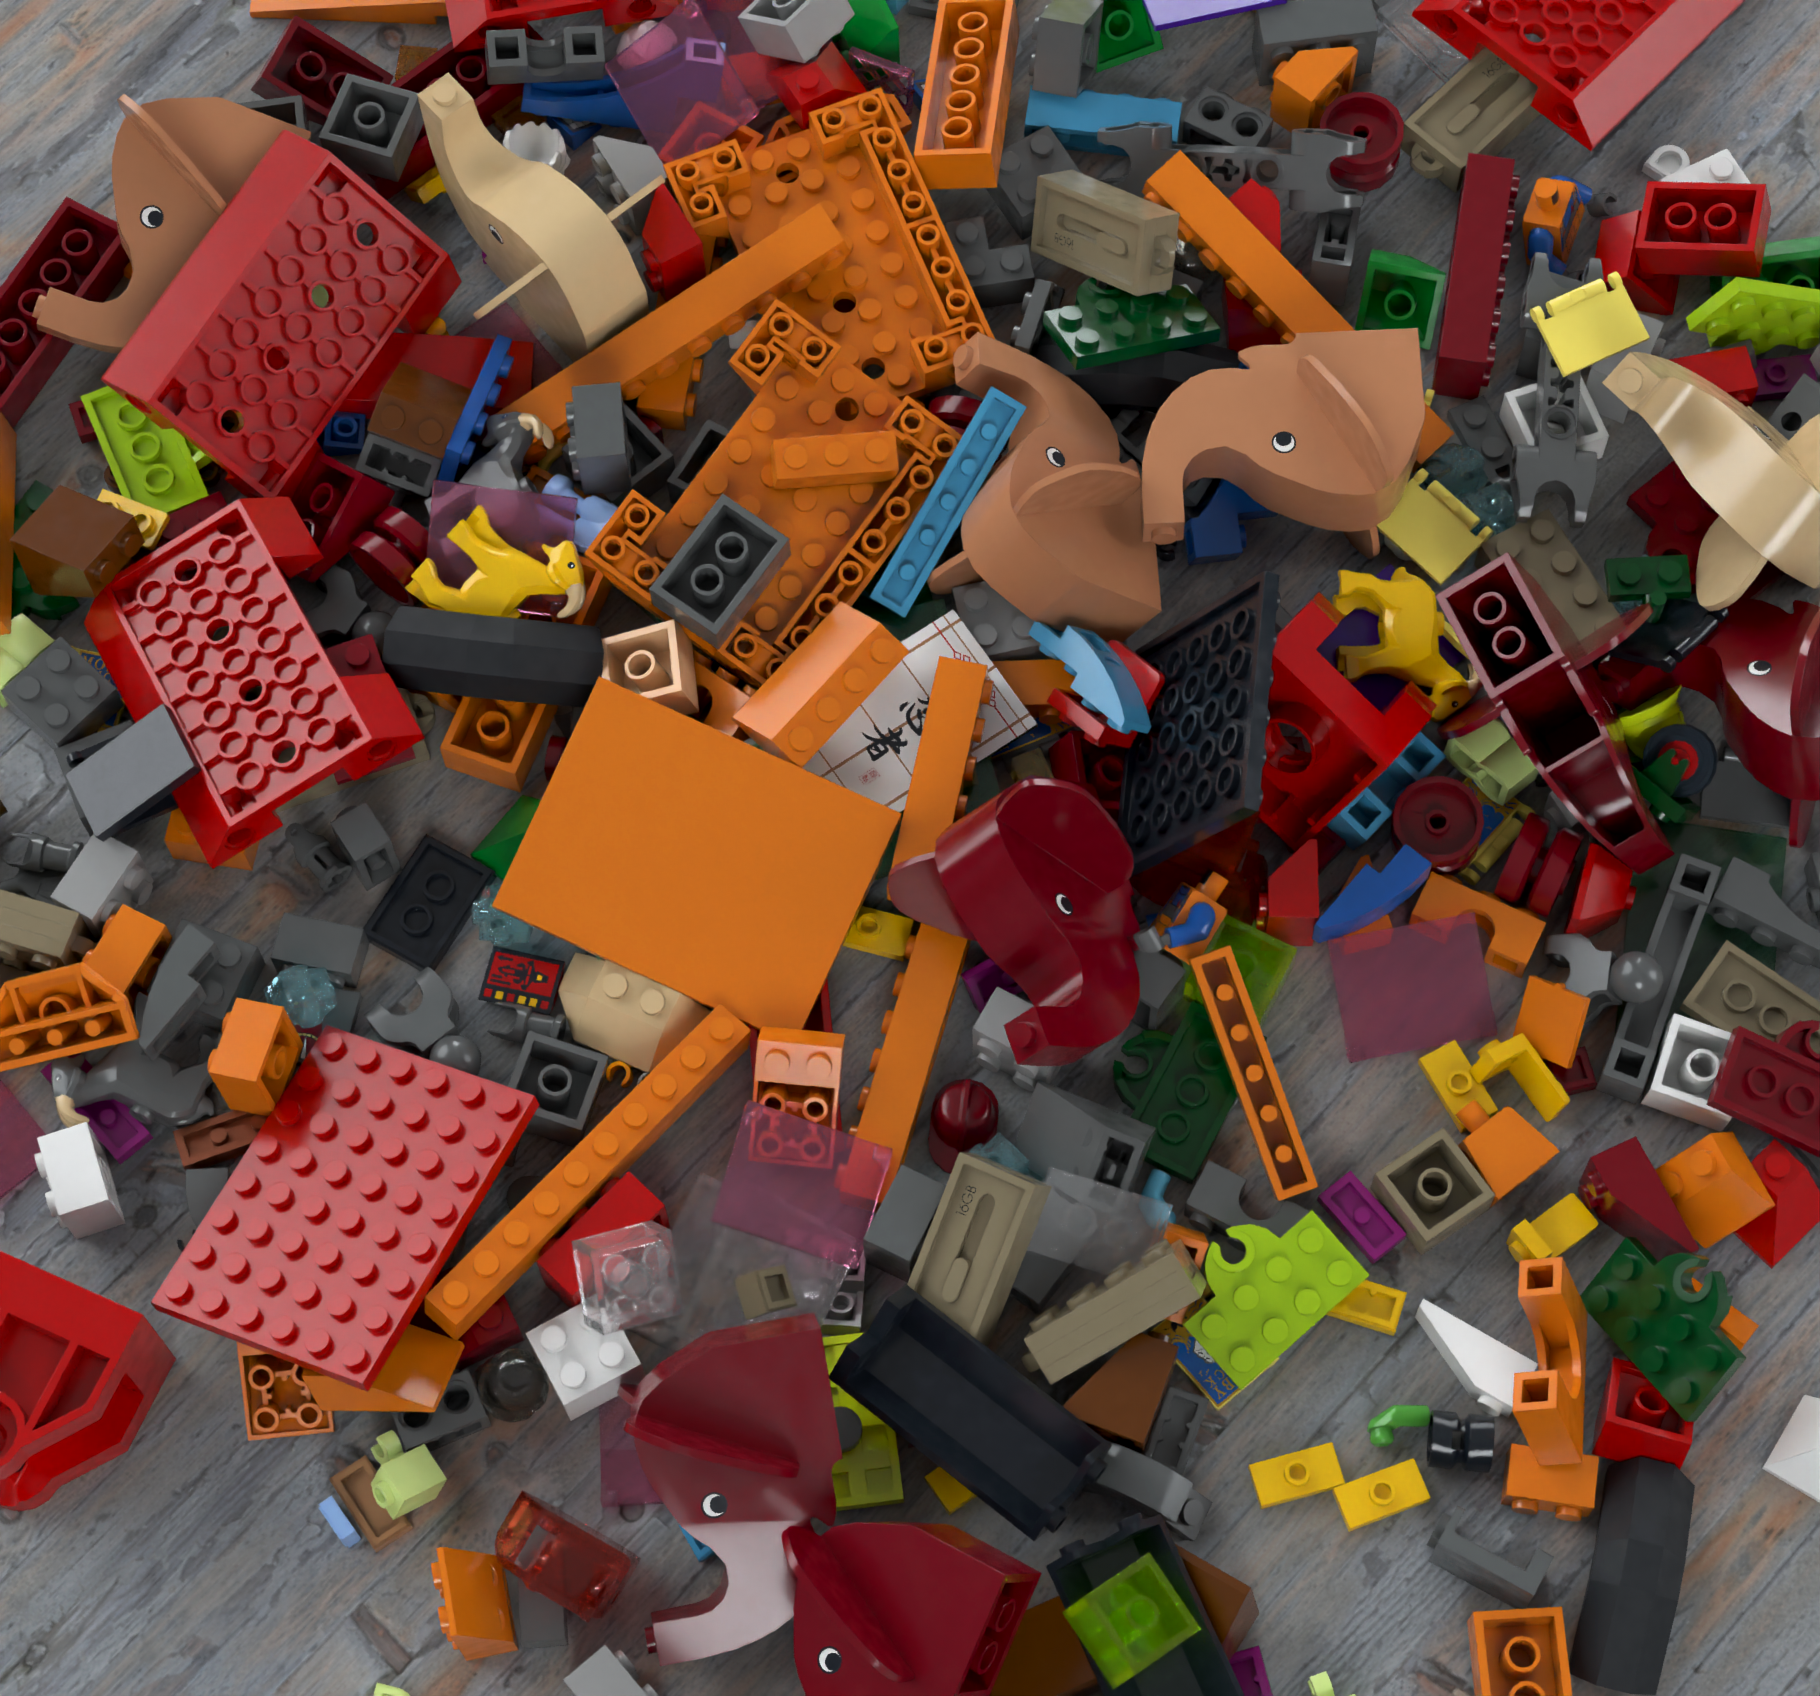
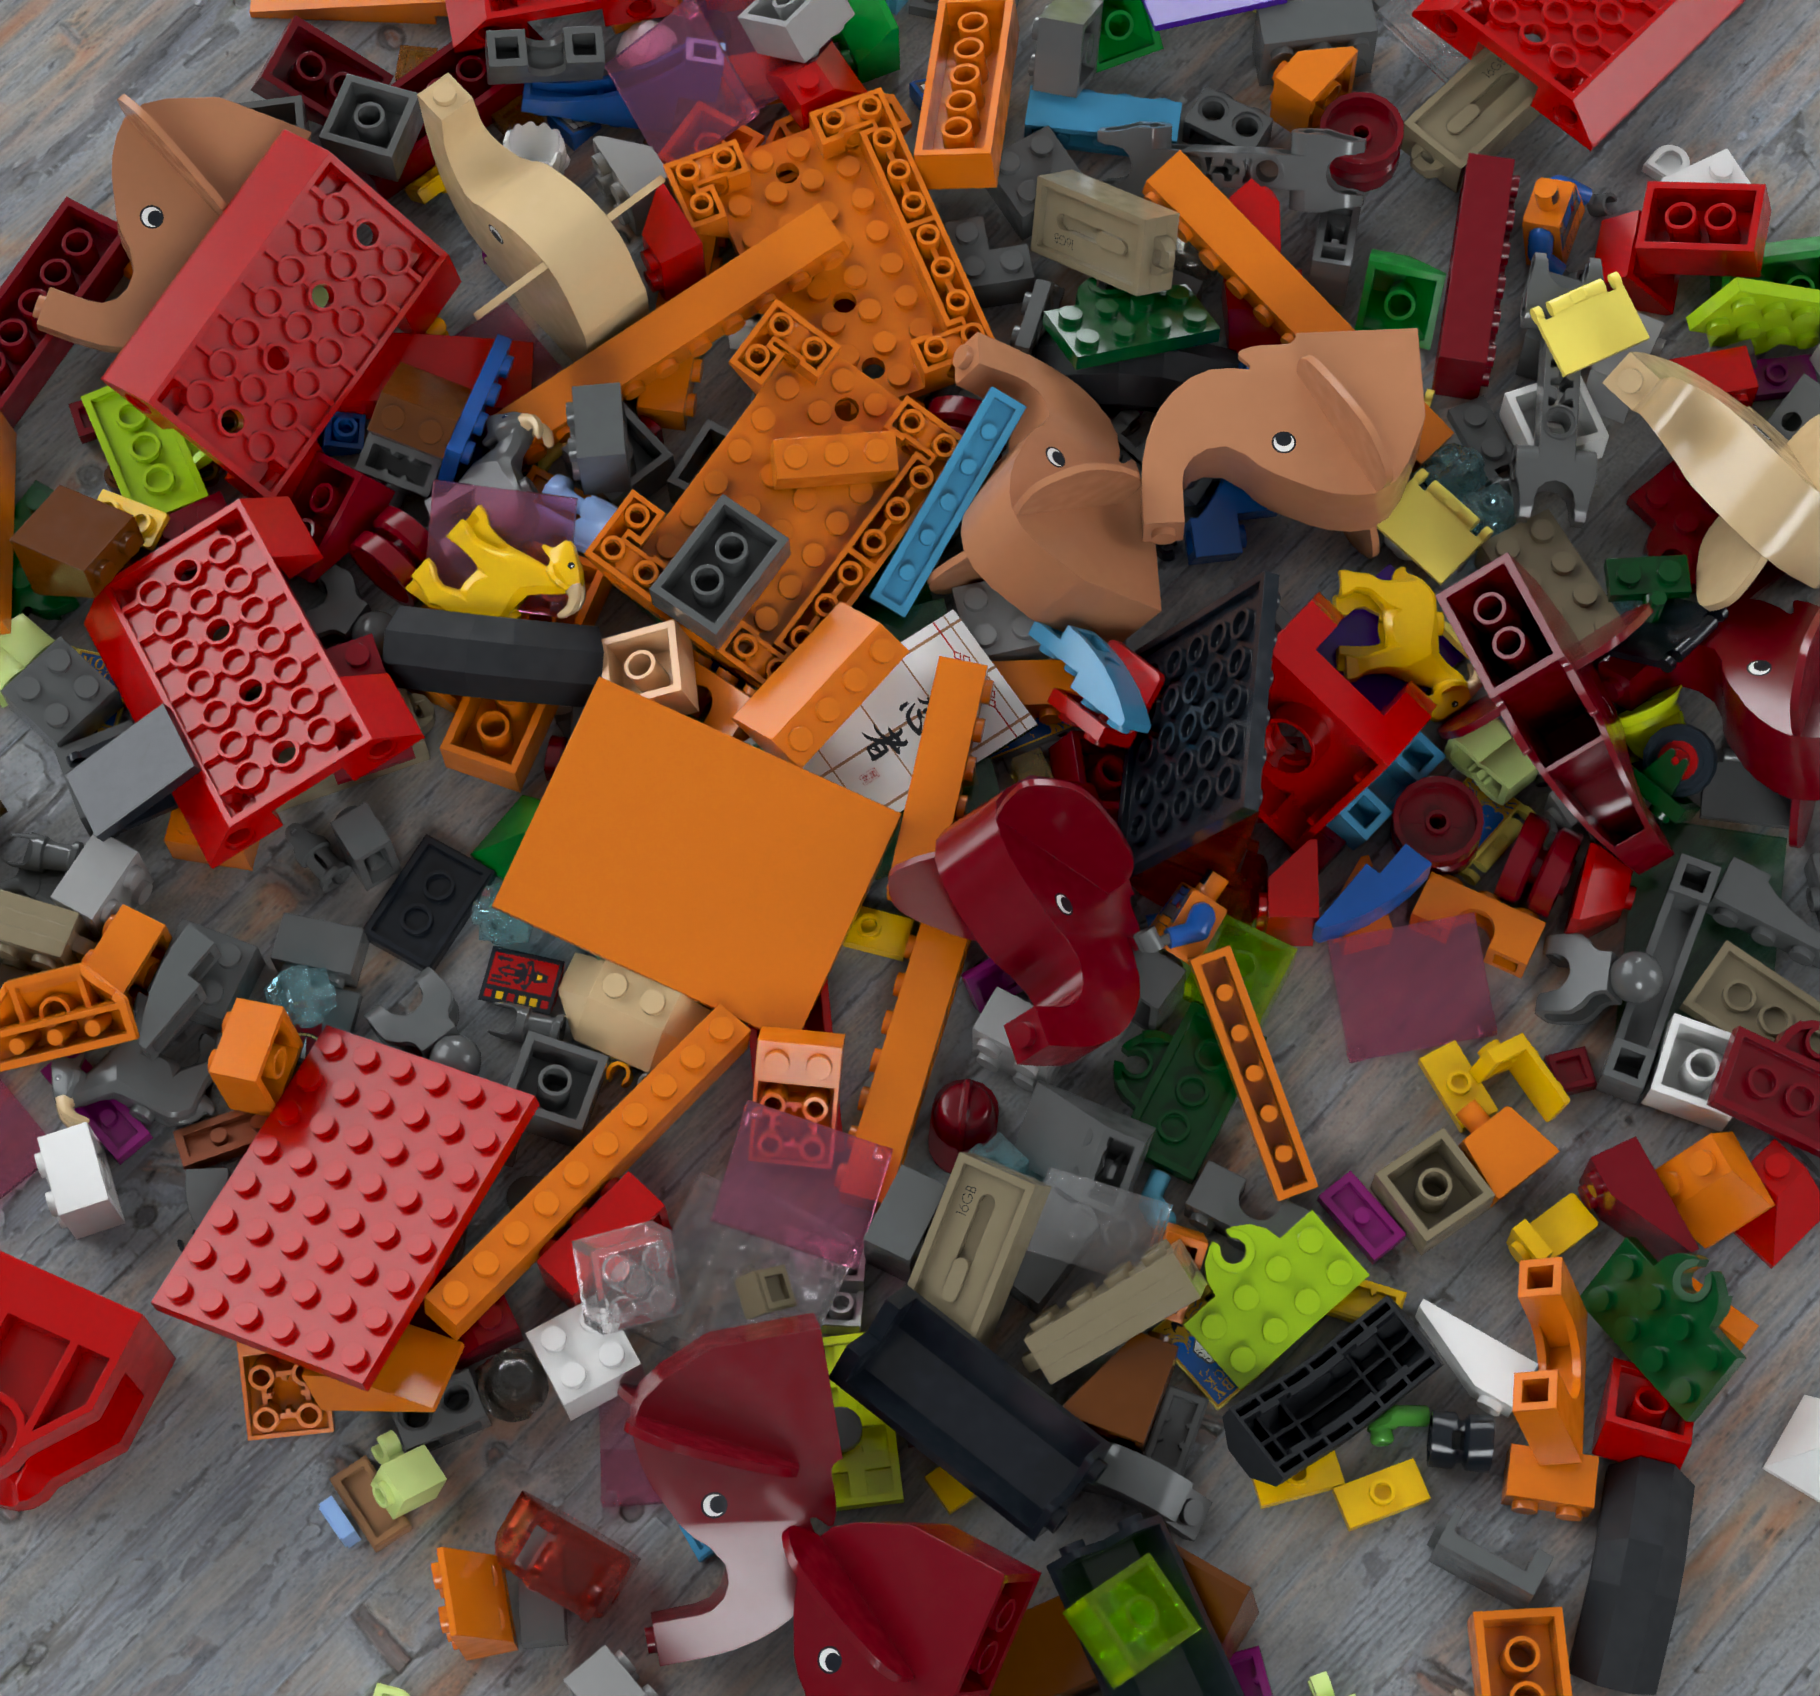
(888, 67): clear pink window -> none
(1330, 1395): none -> black piece
(1552, 1019): orange piece -> none

